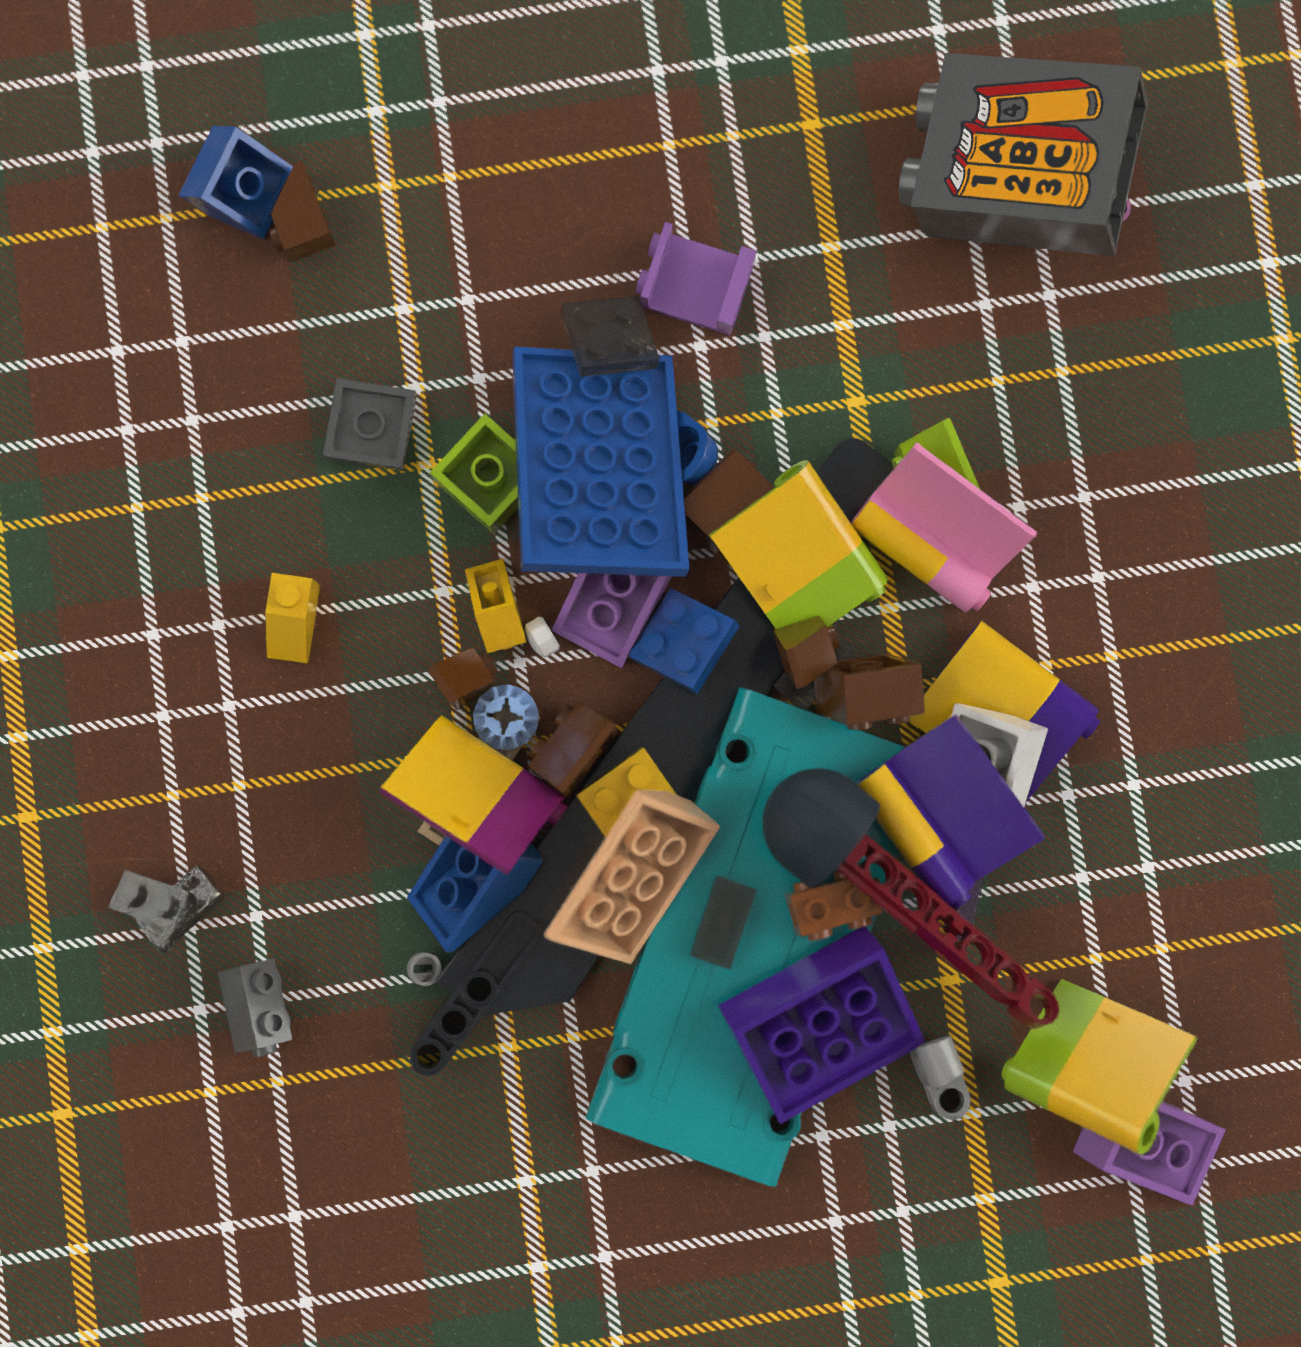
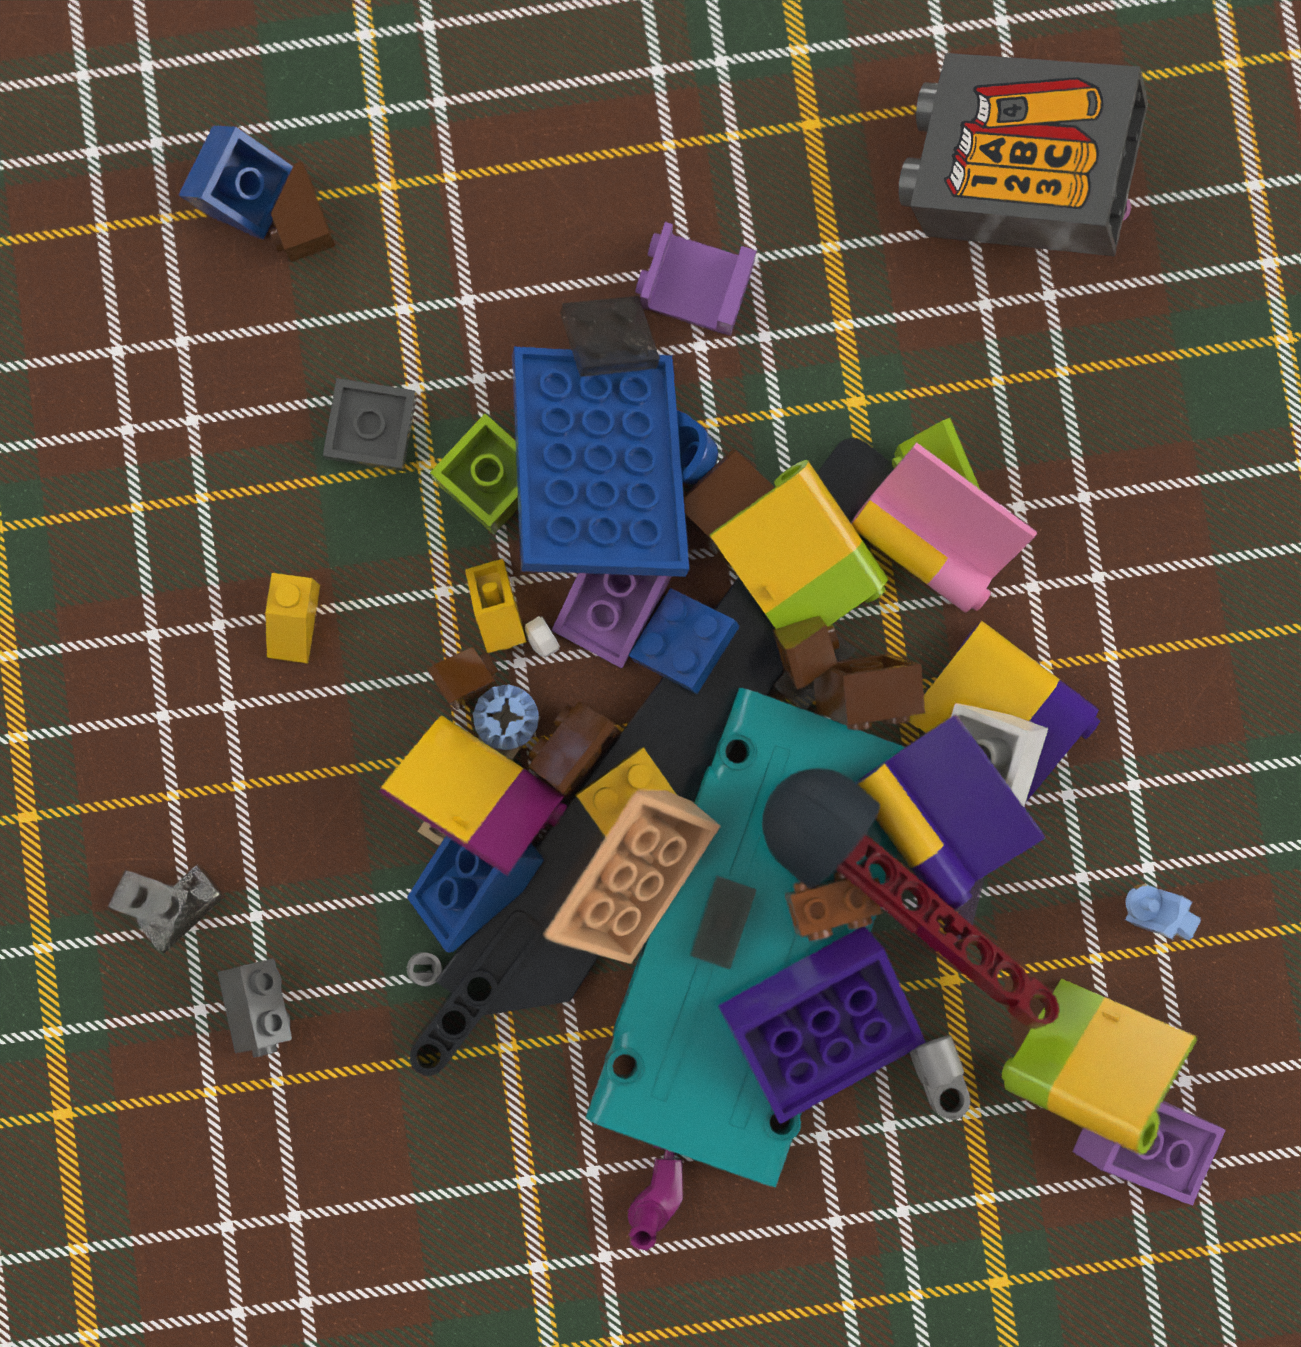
(656, 1202): none -> magenta arm
(1161, 912): none -> light blue hips

